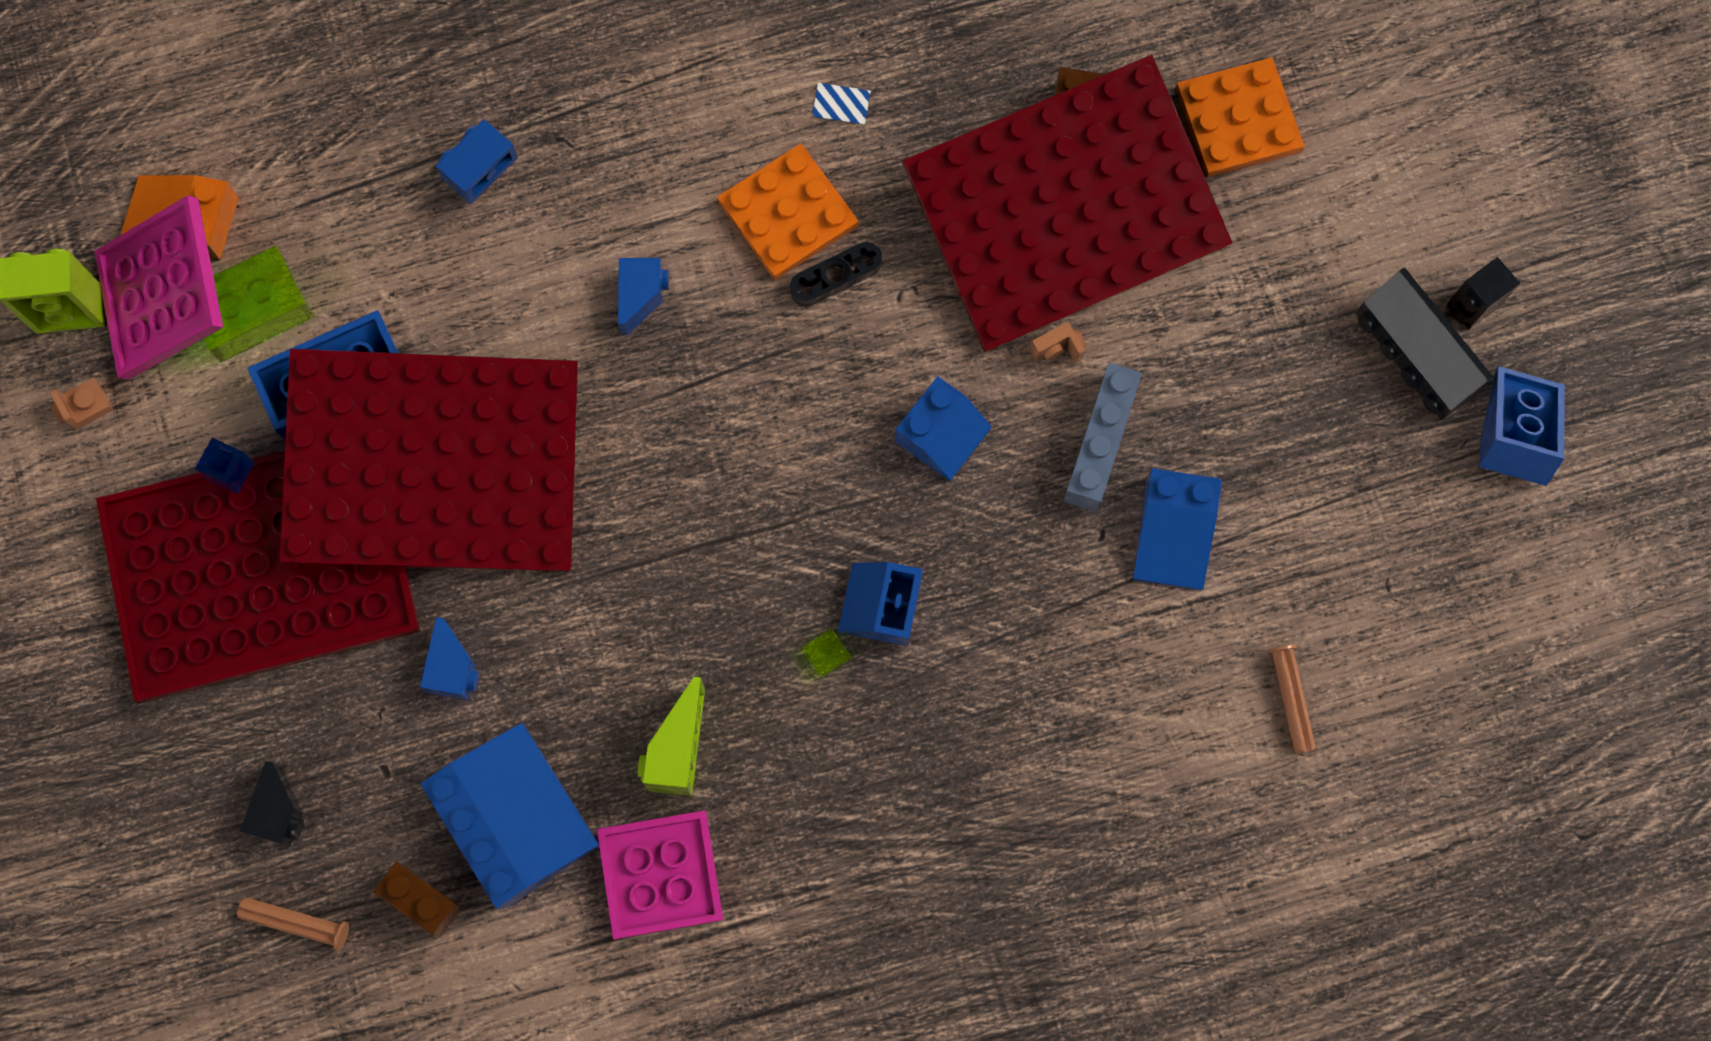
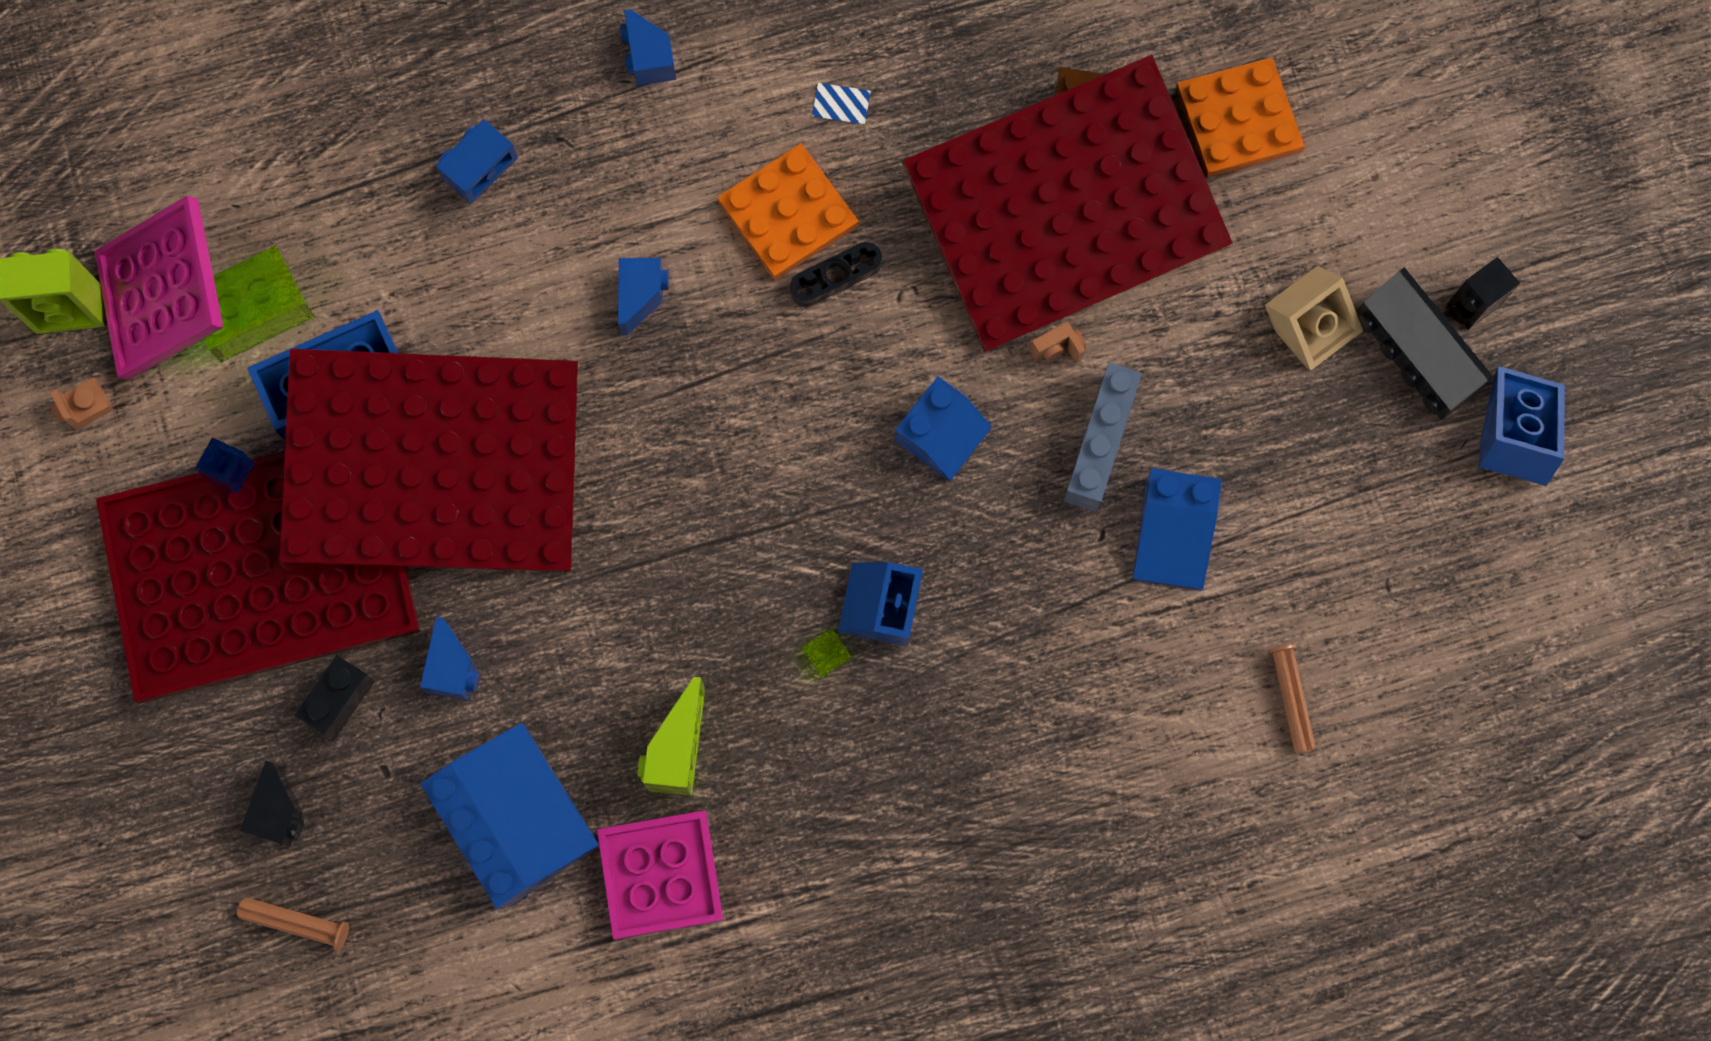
(215, 199): orange slope -> none
(335, 697): none -> black brick
(417, 899): reddish brown brick -> none
(650, 50): none -> blue slope
(1315, 316): none -> tan slope

